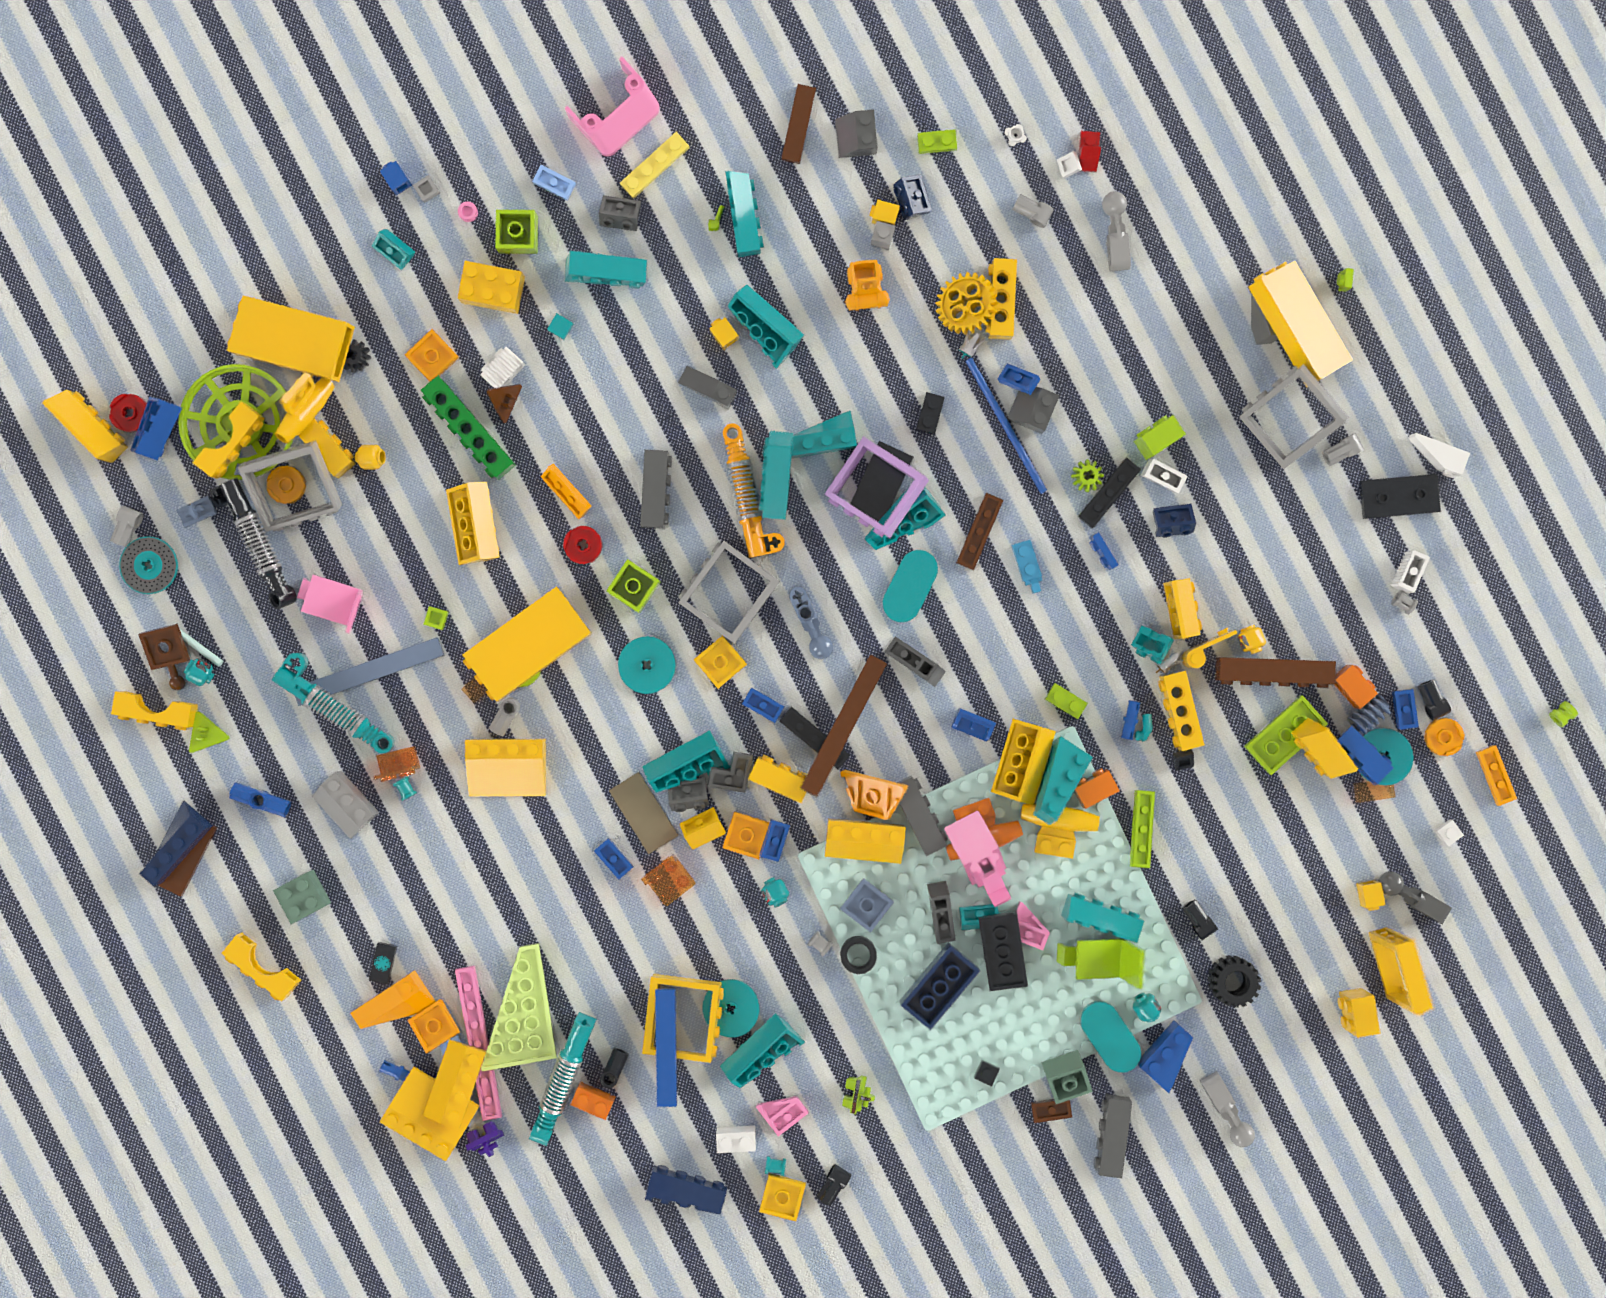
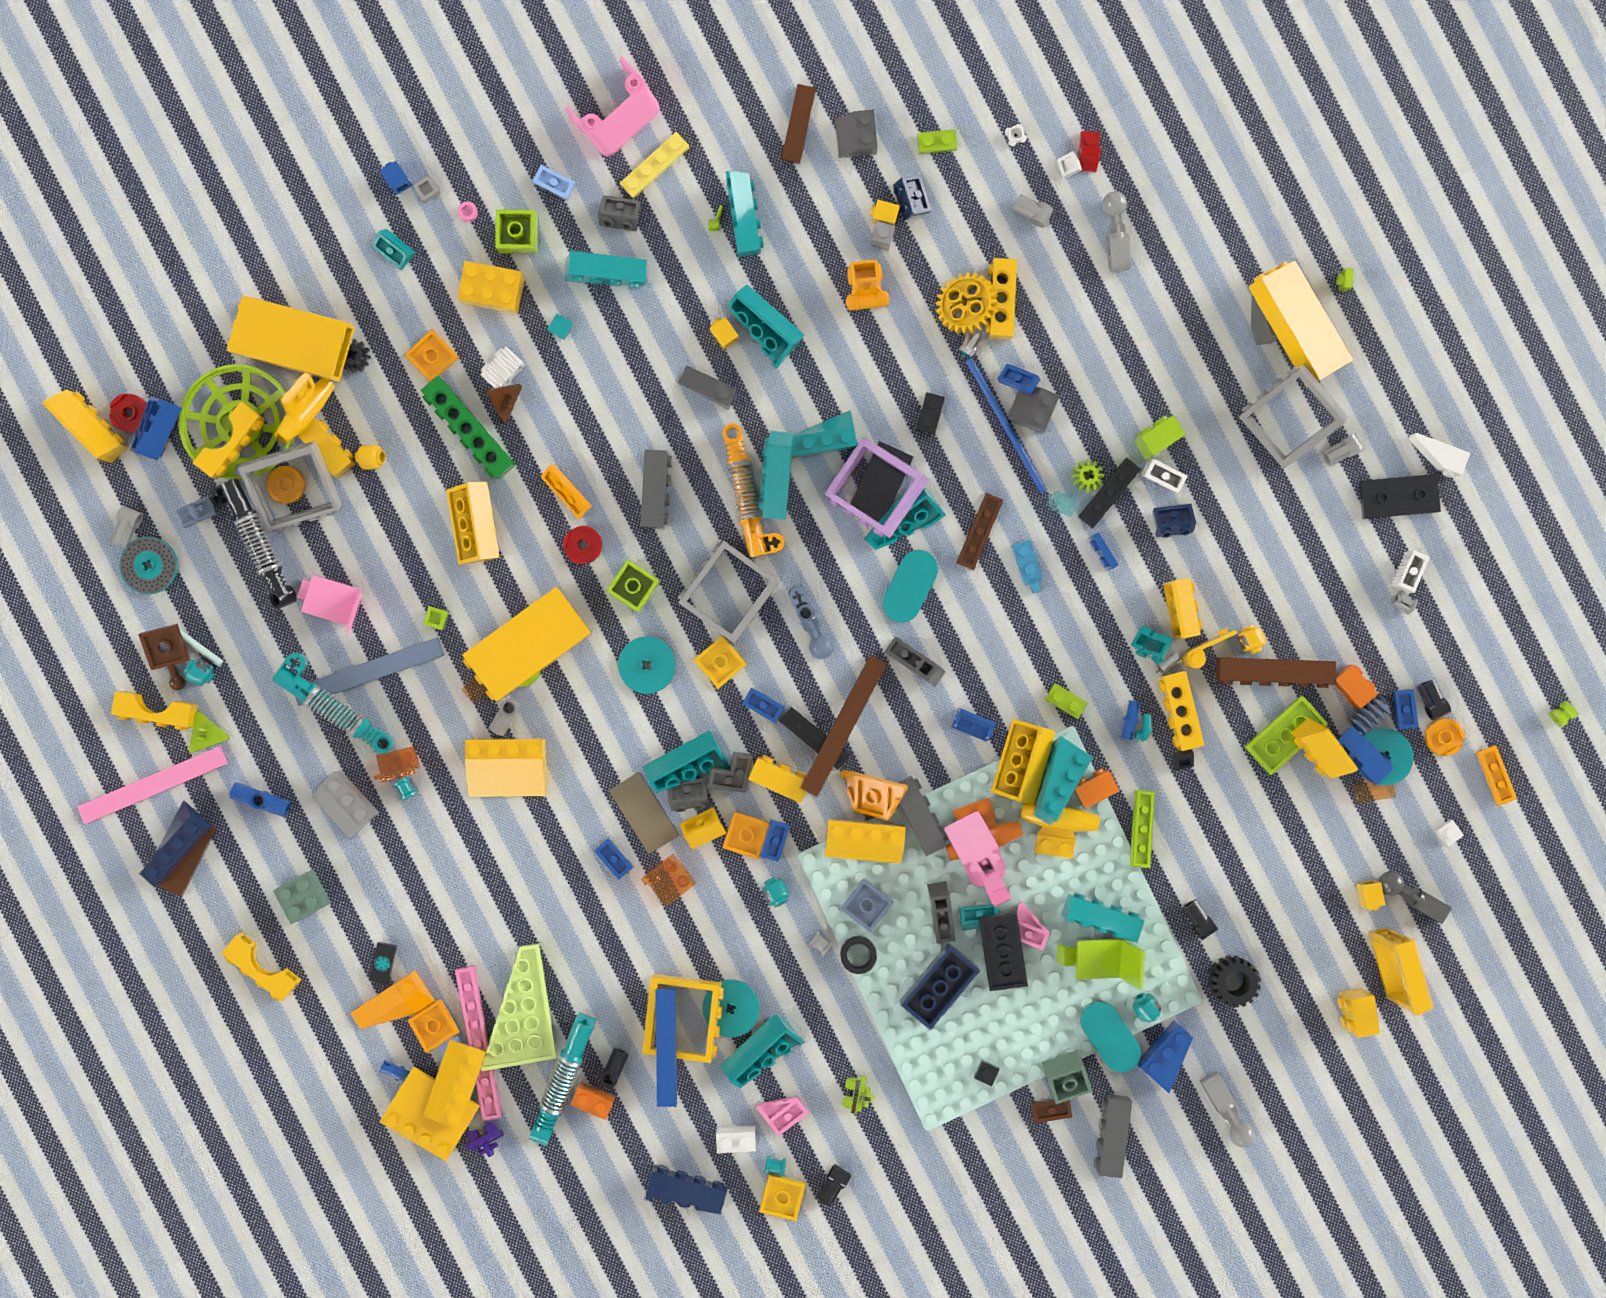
(152, 785): none -> bright pink tile
(1062, 503): none -> clear light blue bracket

